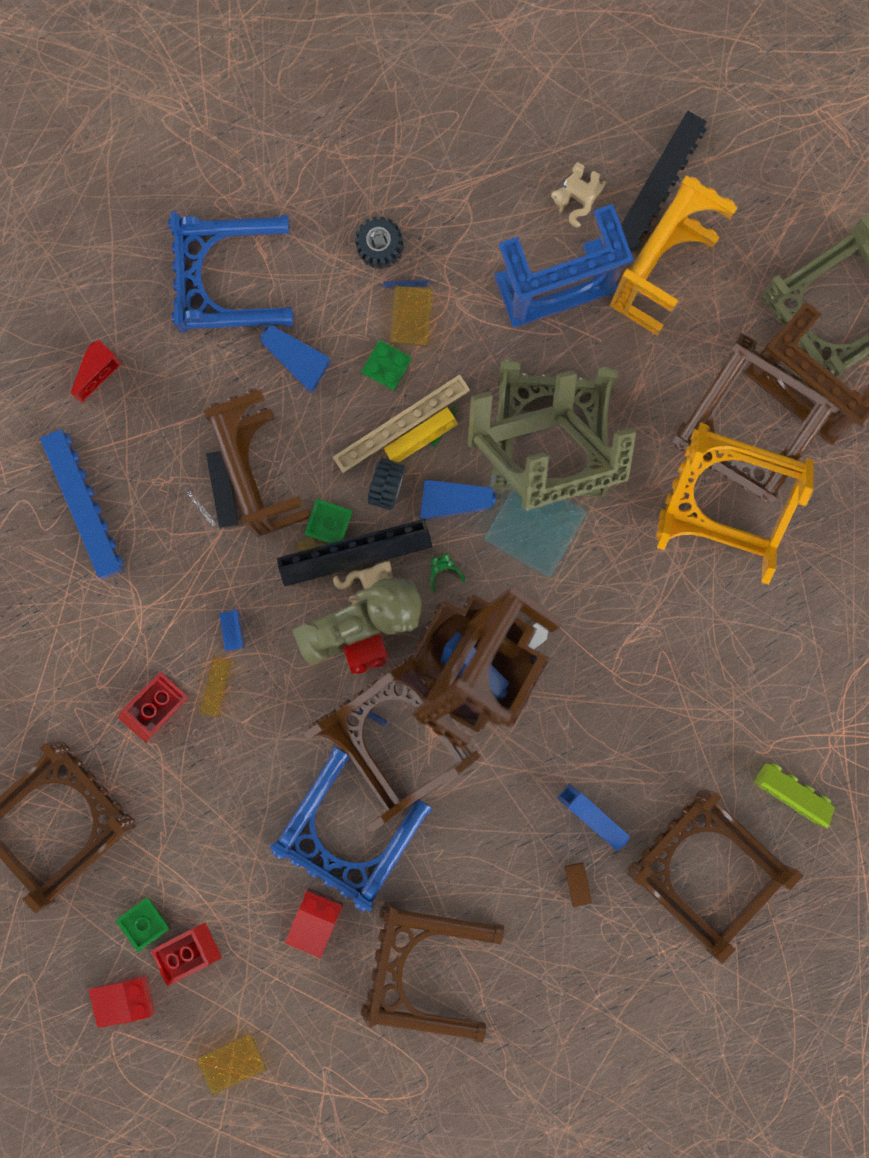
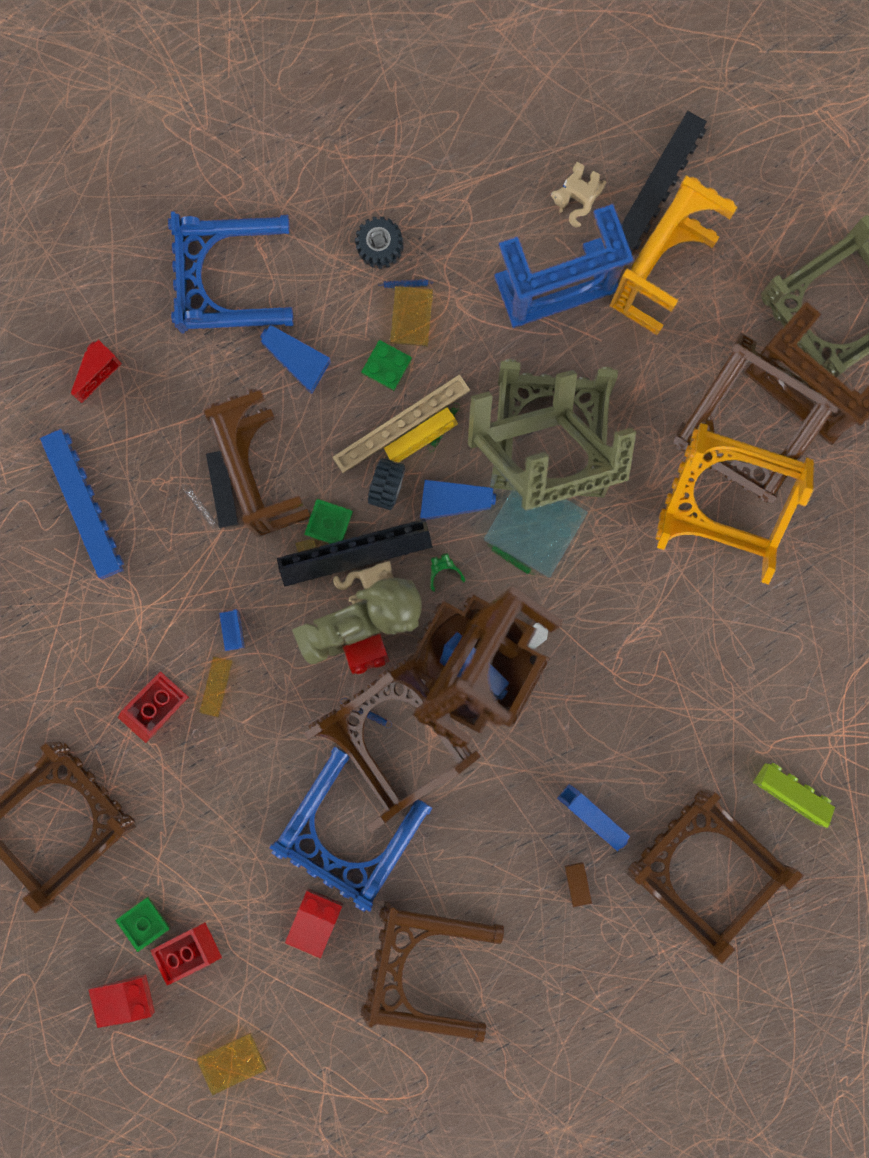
(512, 560): none -> green piece

